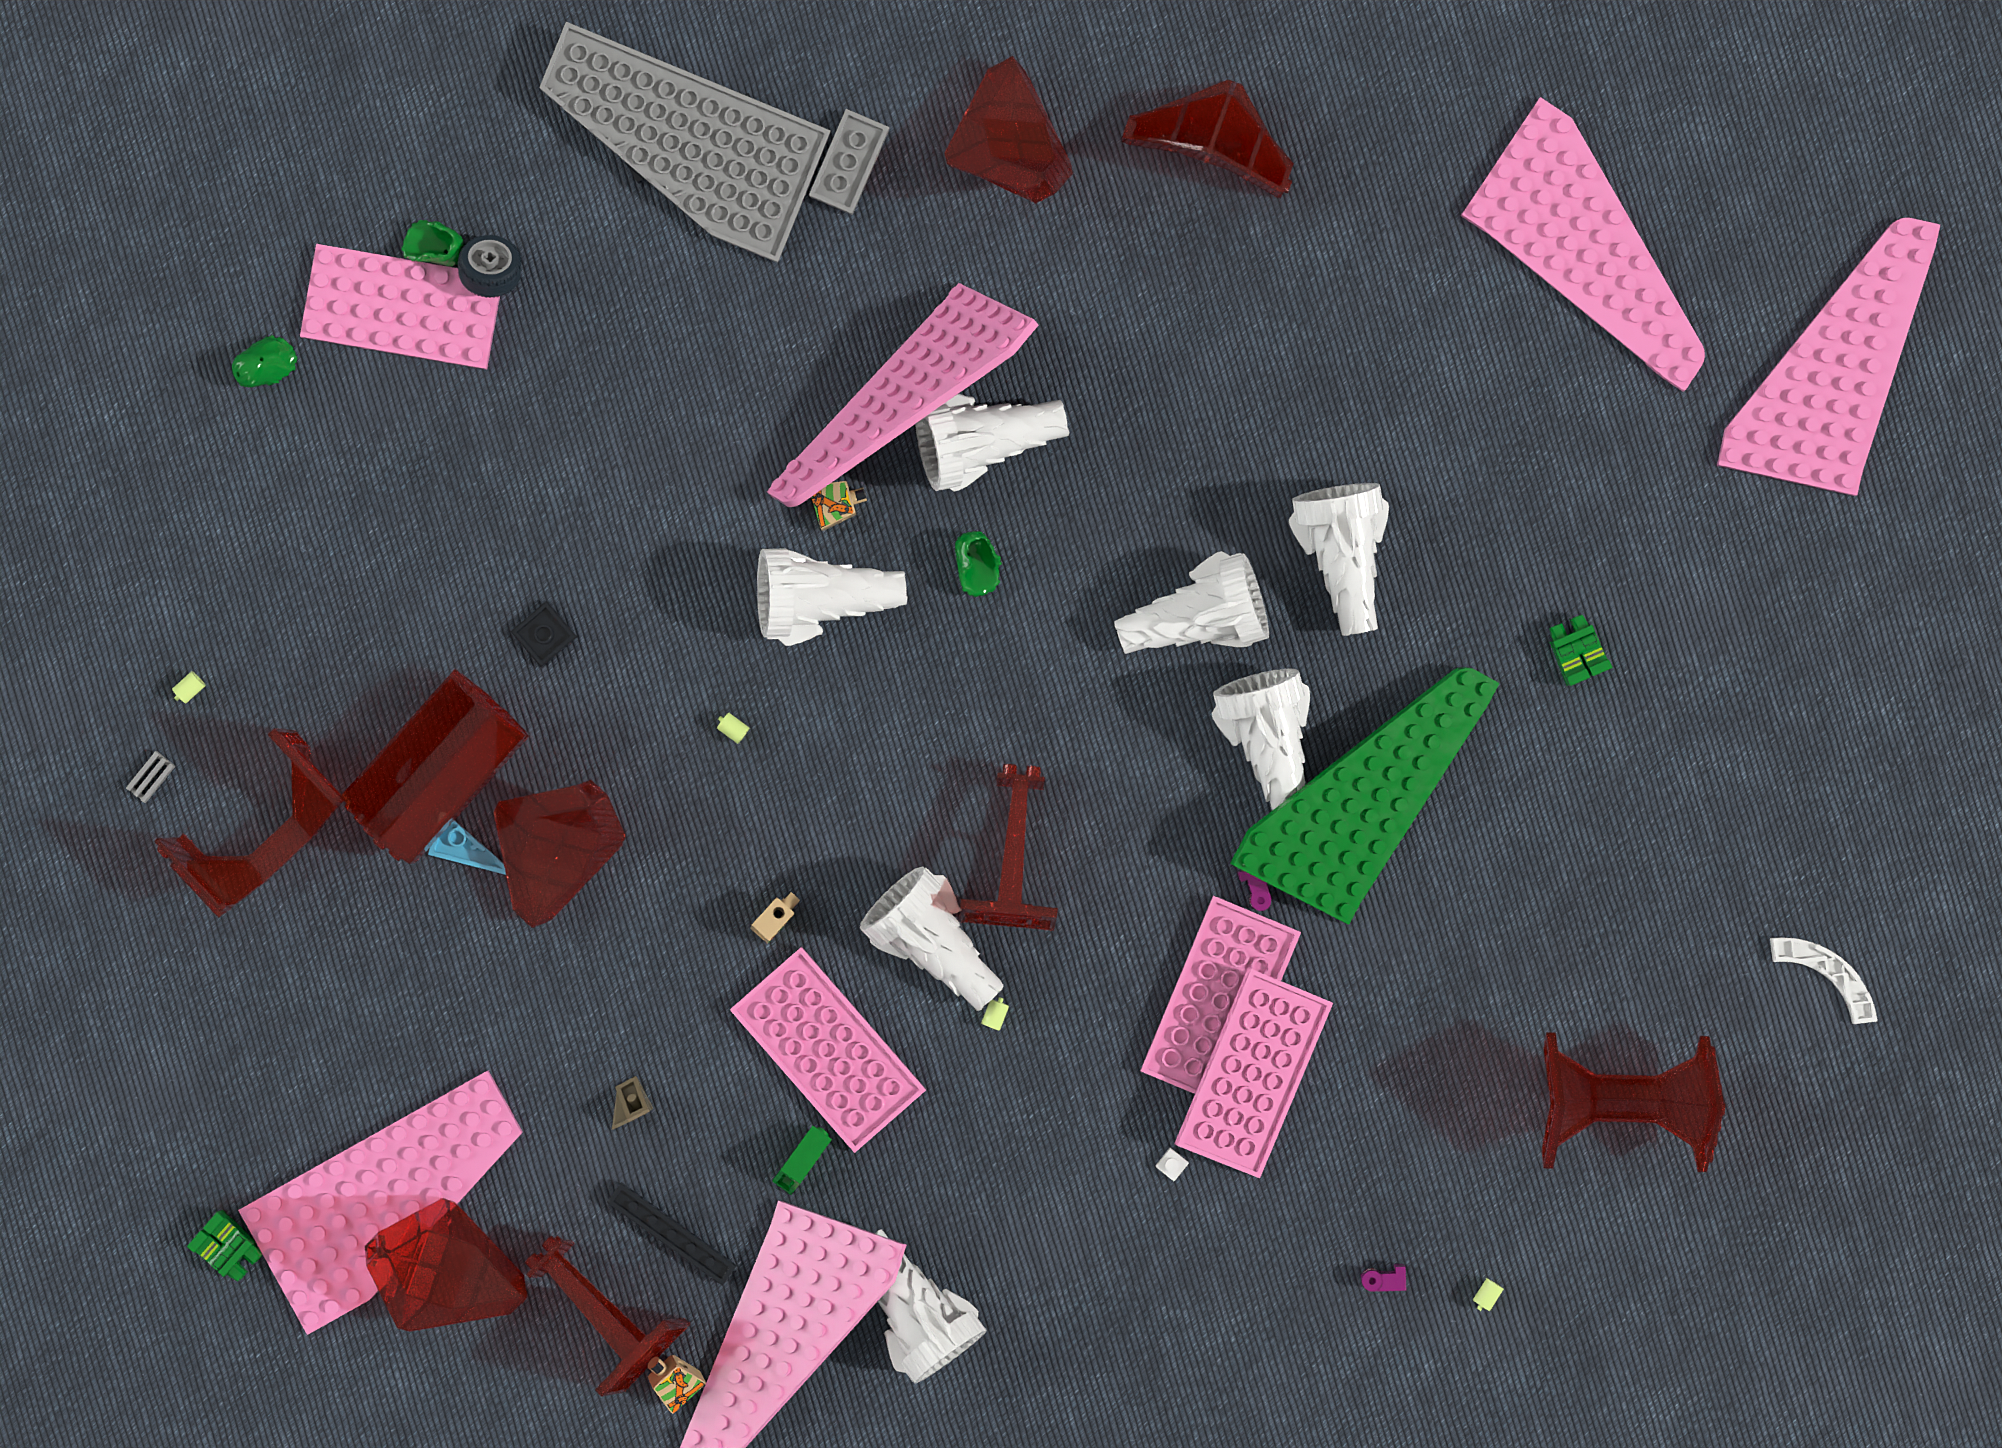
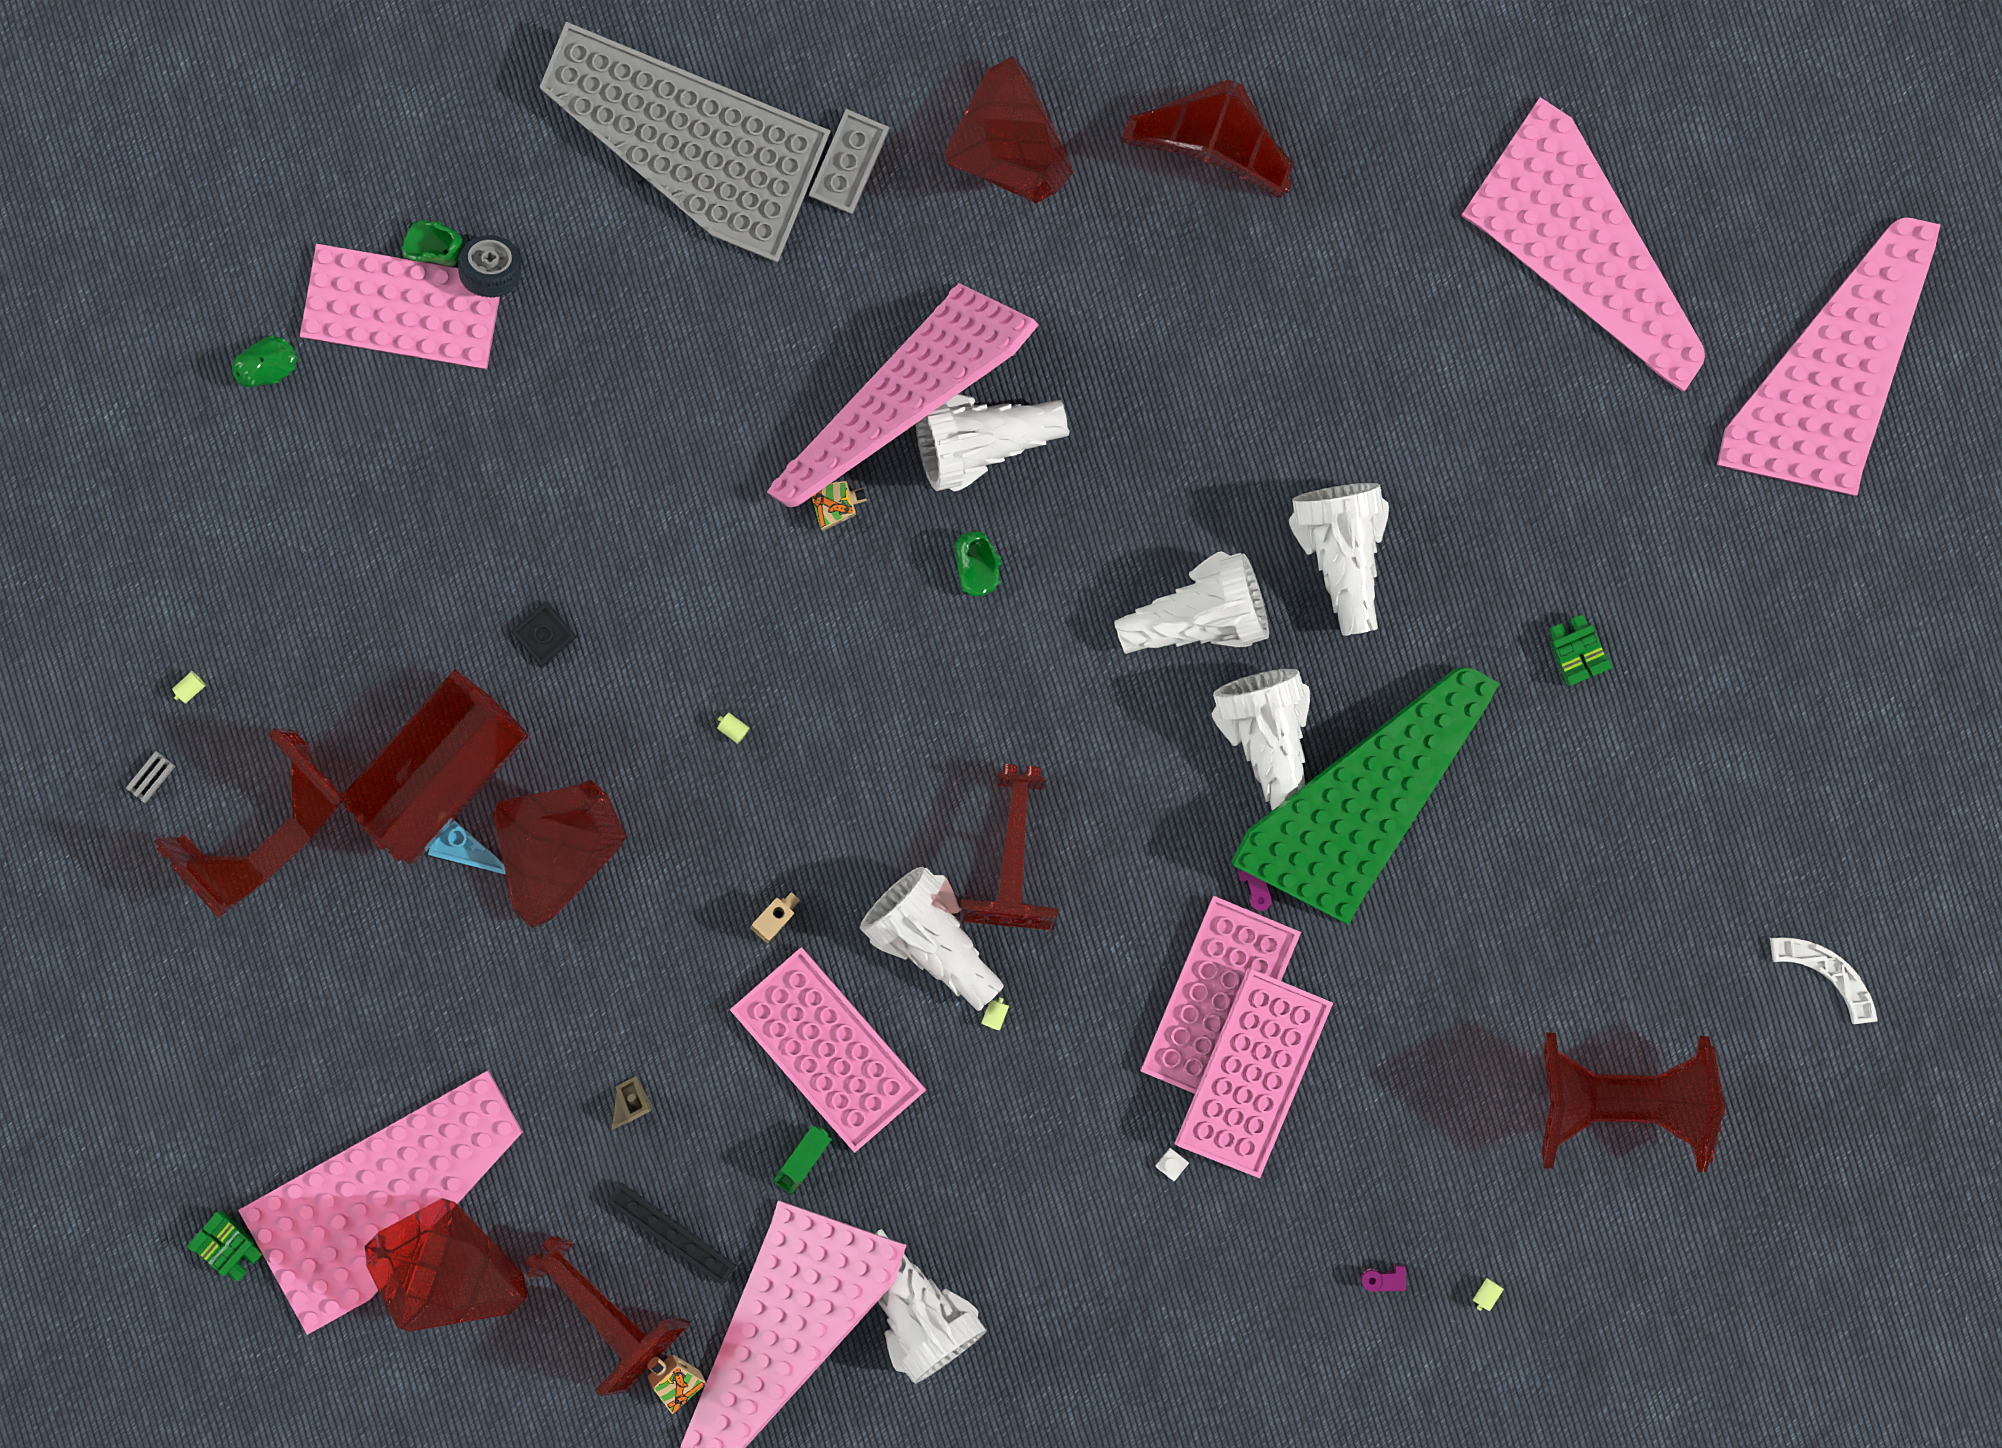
(801, 592): white cone -> none

